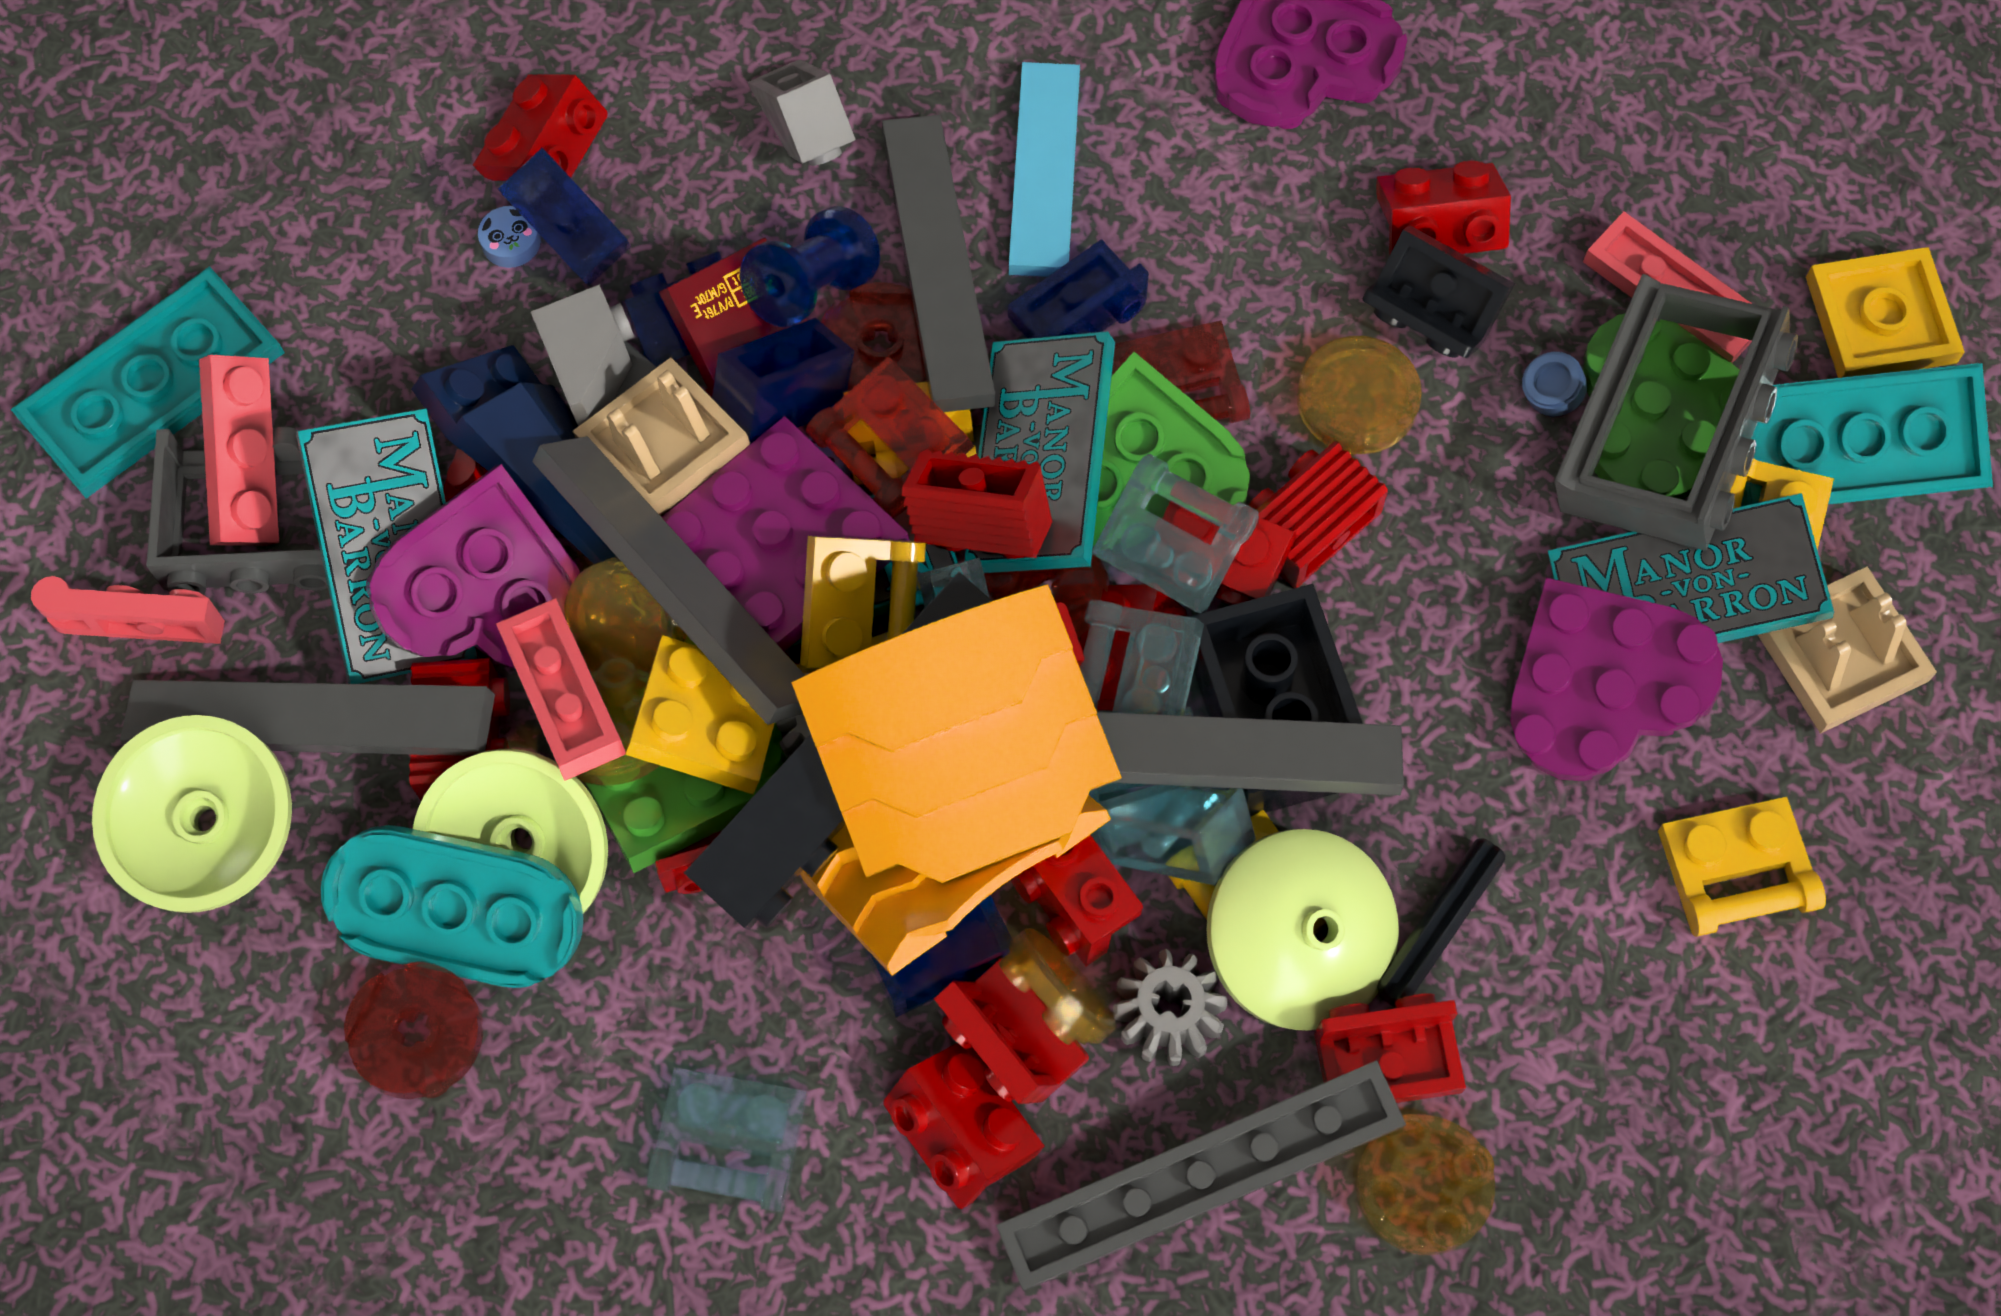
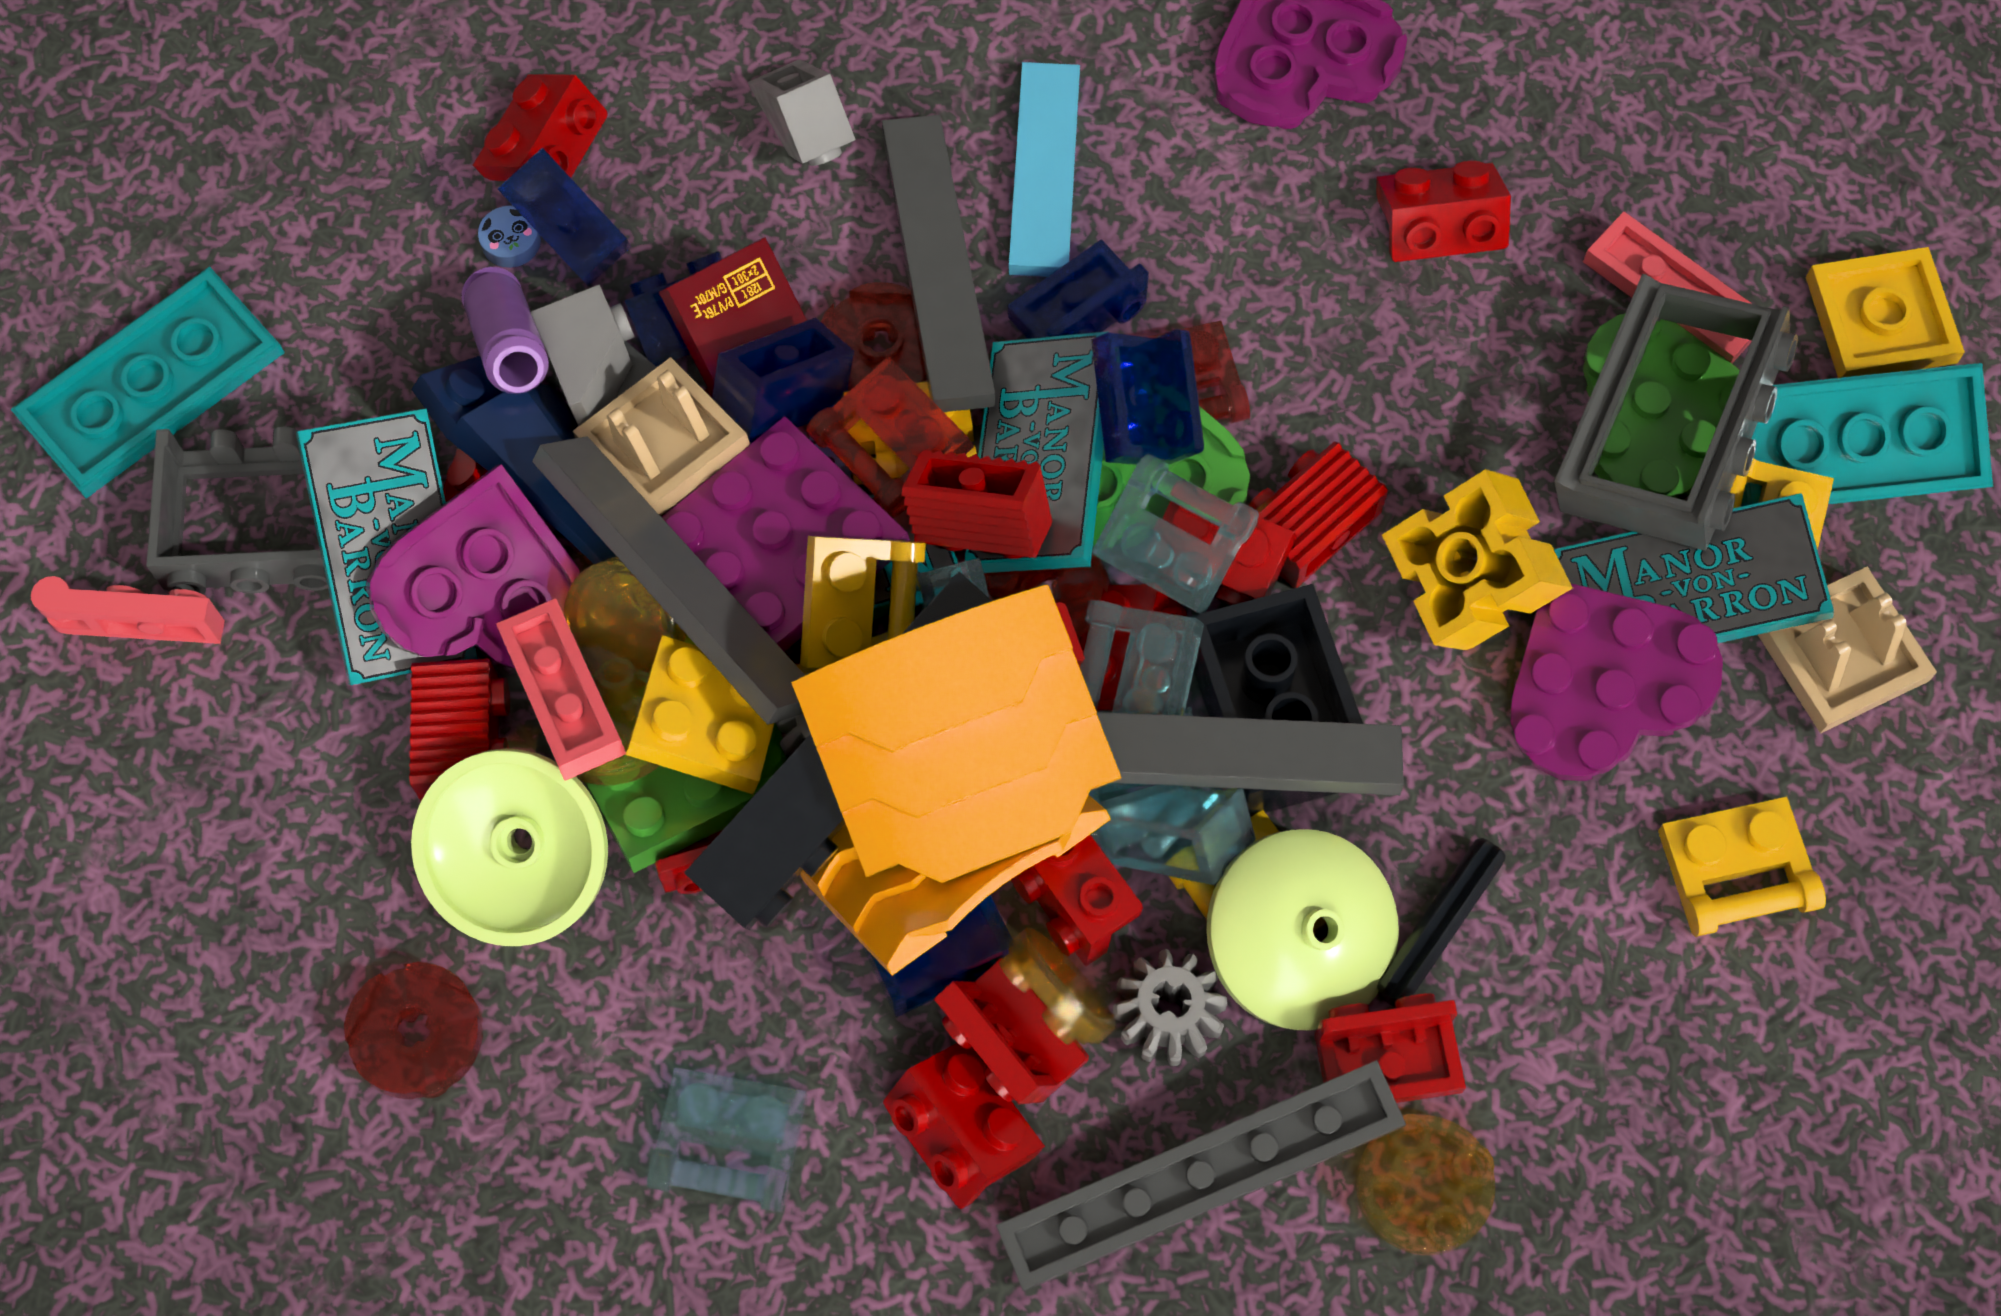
(152, 806): yellowish green dish -> none
(239, 451): coral plate -> none
(326, 715): dark grey tile -> none
(452, 905): teal tile -> none
(504, 330): none -> medium lavender axle
(785, 280): clear blue piece -> none
(1147, 397): none -> clear blue bracket
(1359, 394): clear yellow tile -> none
(1438, 294): black bracket -> none
(1476, 561): none -> yellow brick
(1554, 384): medium blue tile -> none

